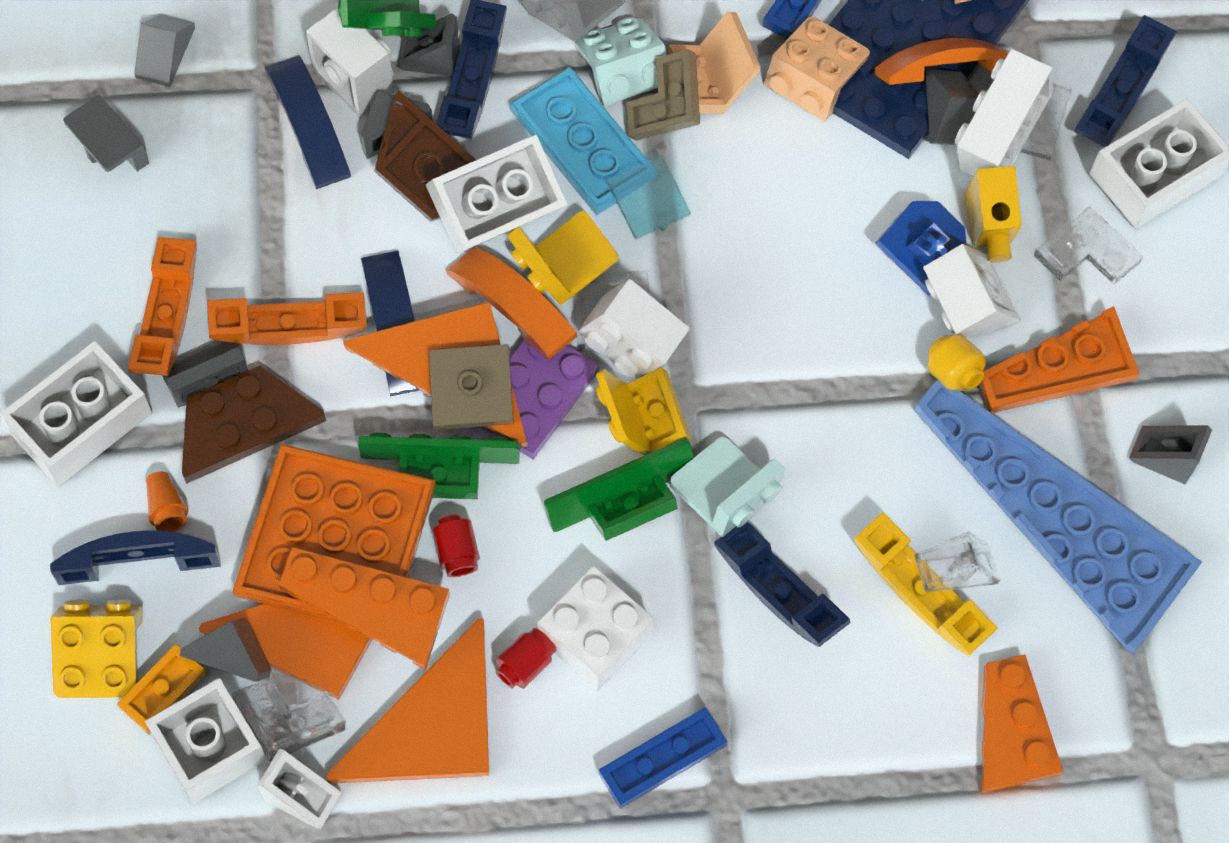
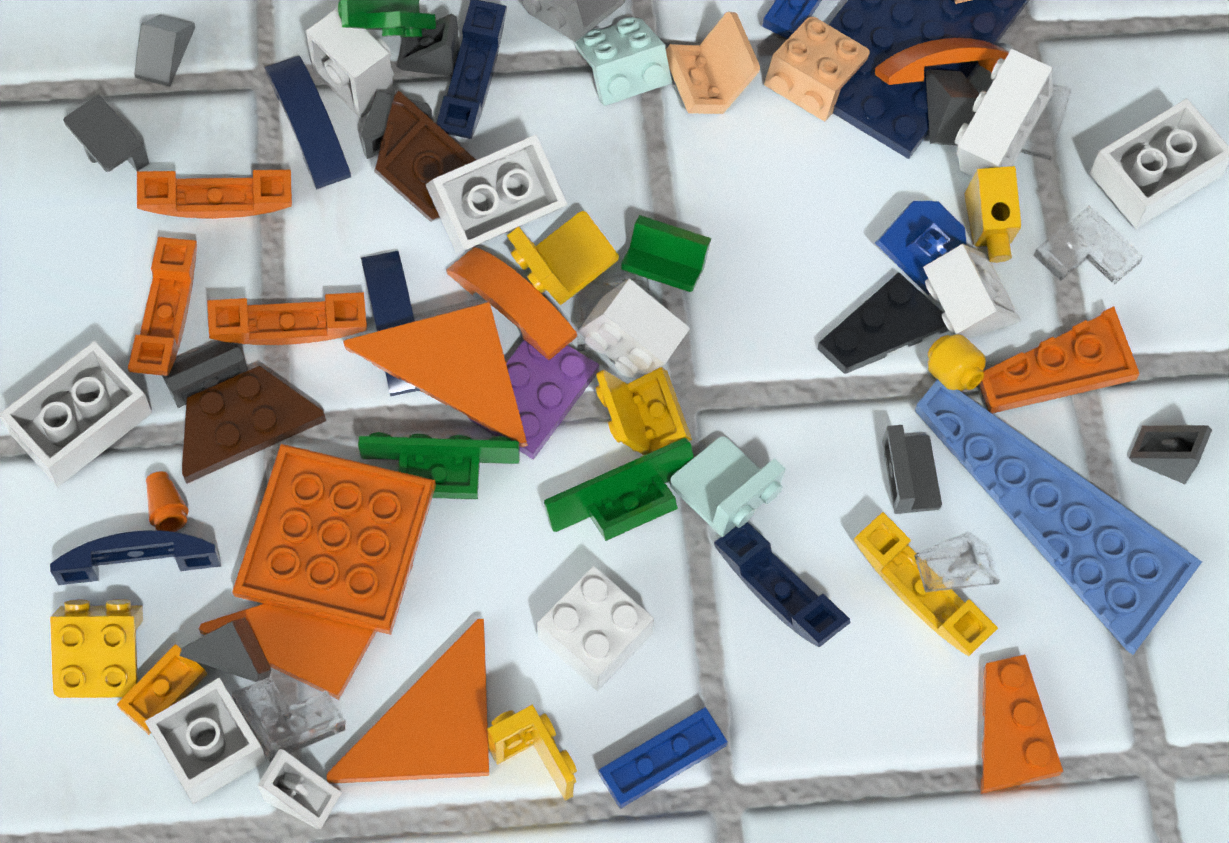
(213, 197): none -> orange slope
(380, 604): orange wing -> none
(456, 545): red brick -> none
(471, 387): dark tan plate -> none
(521, 730): none -> yellow bracket
(525, 659): red brick -> none
(578, 136): medium azure tile -> none
(648, 197): clear light blue piece -> none
(666, 253): none -> green panel
(674, 104): dark tan plate -> none
(883, 323): none -> black wing
(911, 471): none -> dark grey panel
(1126, 82): dark blue slope -> none

